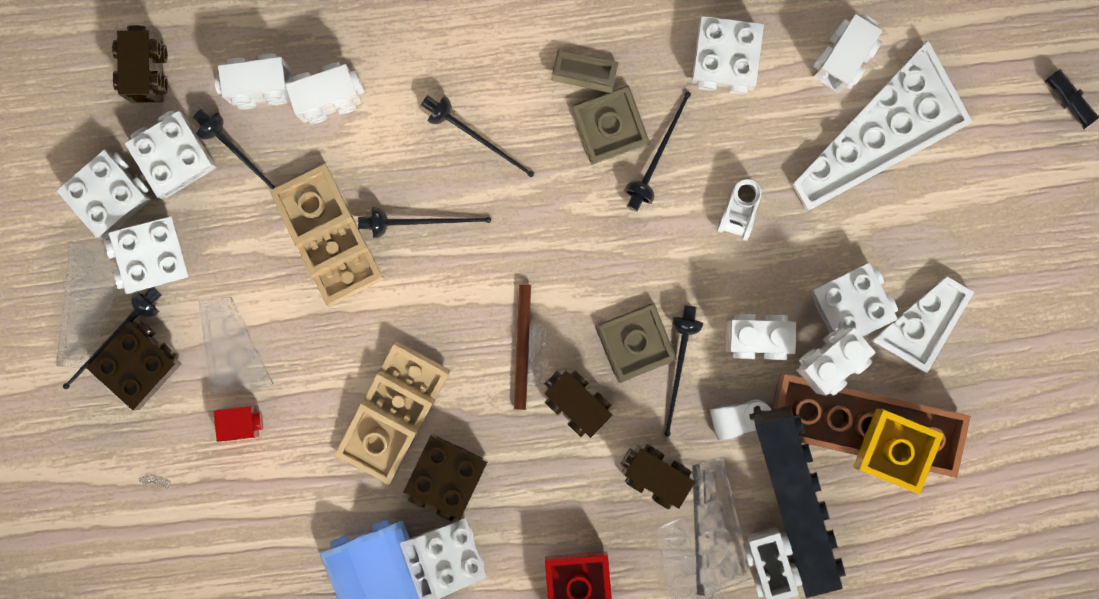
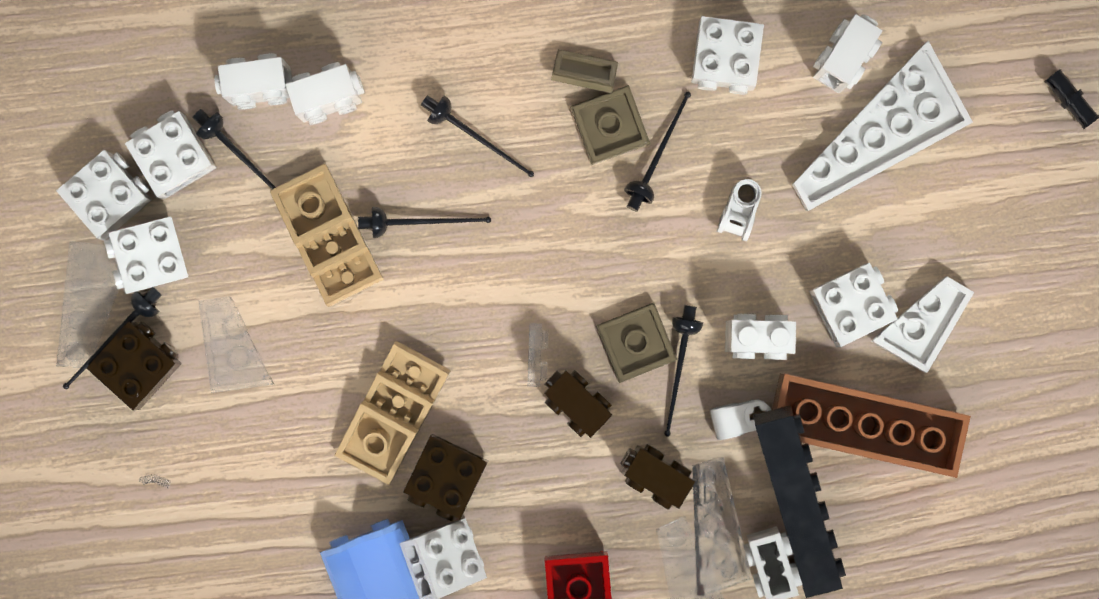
(139, 65): dark brown brick -> none
(237, 423): red brick -> none
(522, 347): copper bar -> none
(831, 364): white brick -> none
(898, 450): yellow brick -> none

